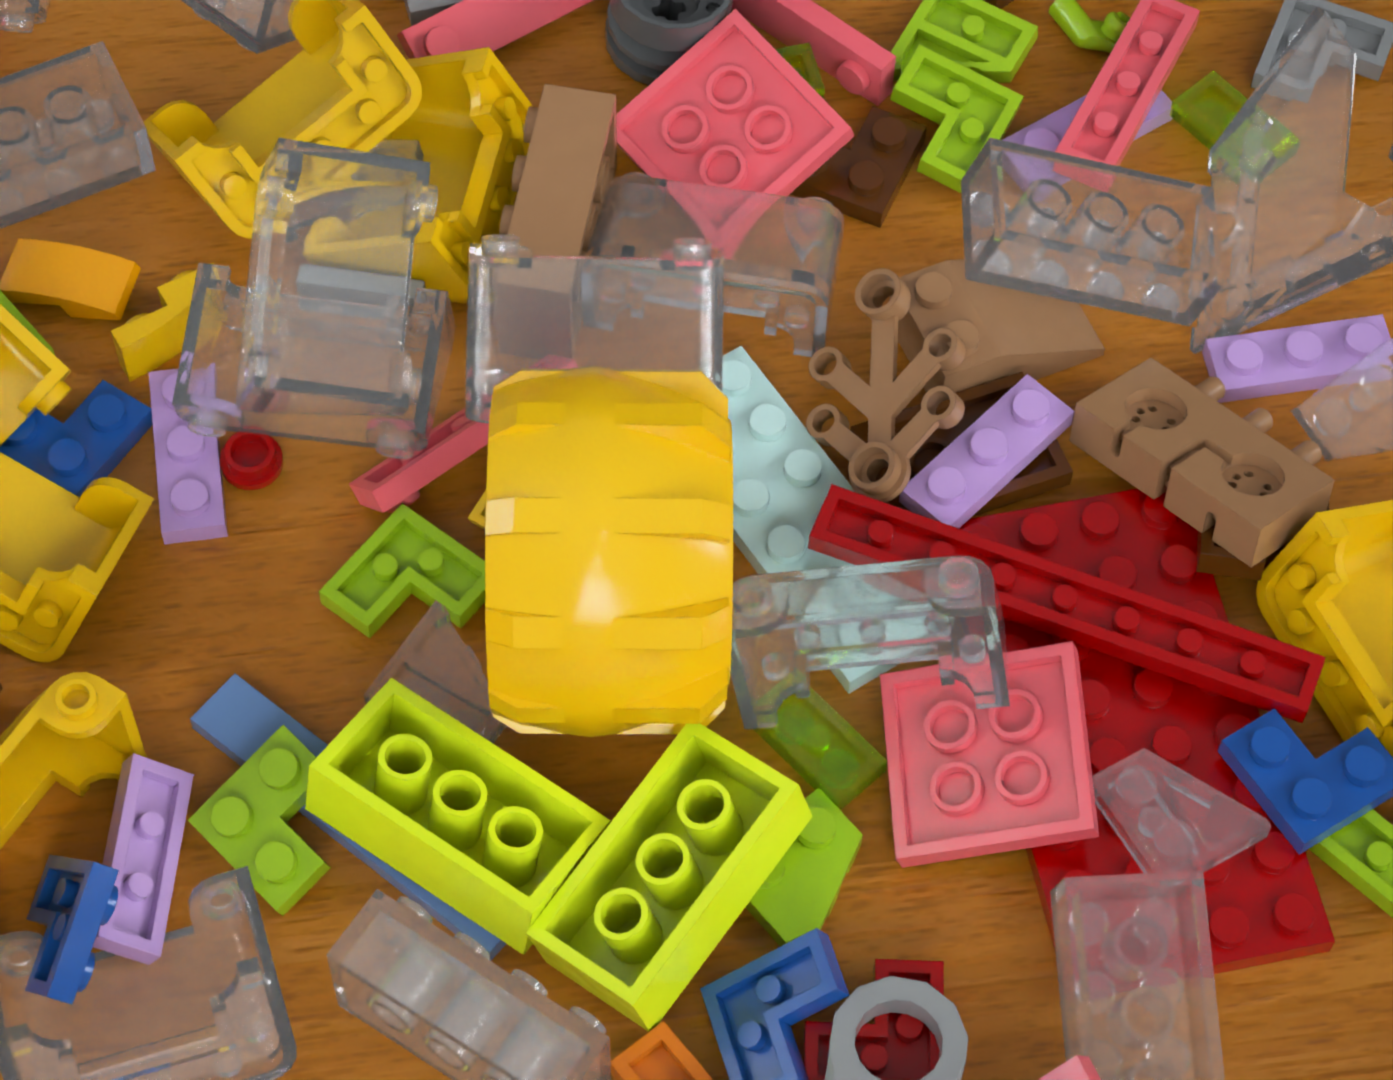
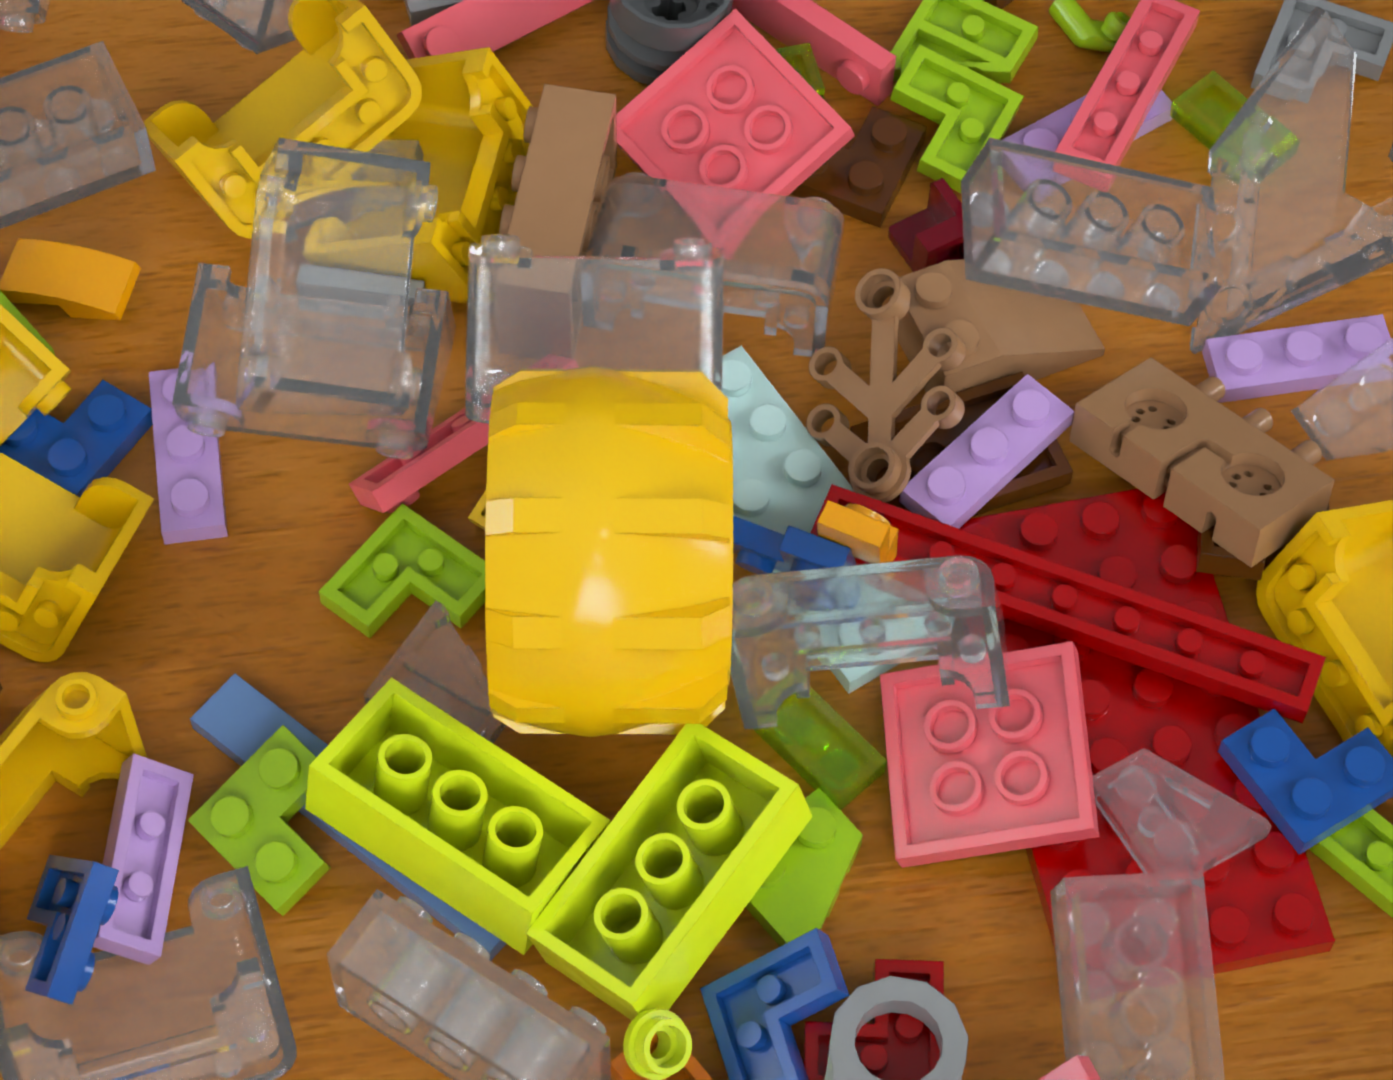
(156, 336): yellow slope -> none
(251, 460): red plate -> none
(672, 1049): none -> neon yellow plate
(765, 550): none -> blue plate
(859, 529): none -> light orange slope
(933, 232): none -> dark red panel

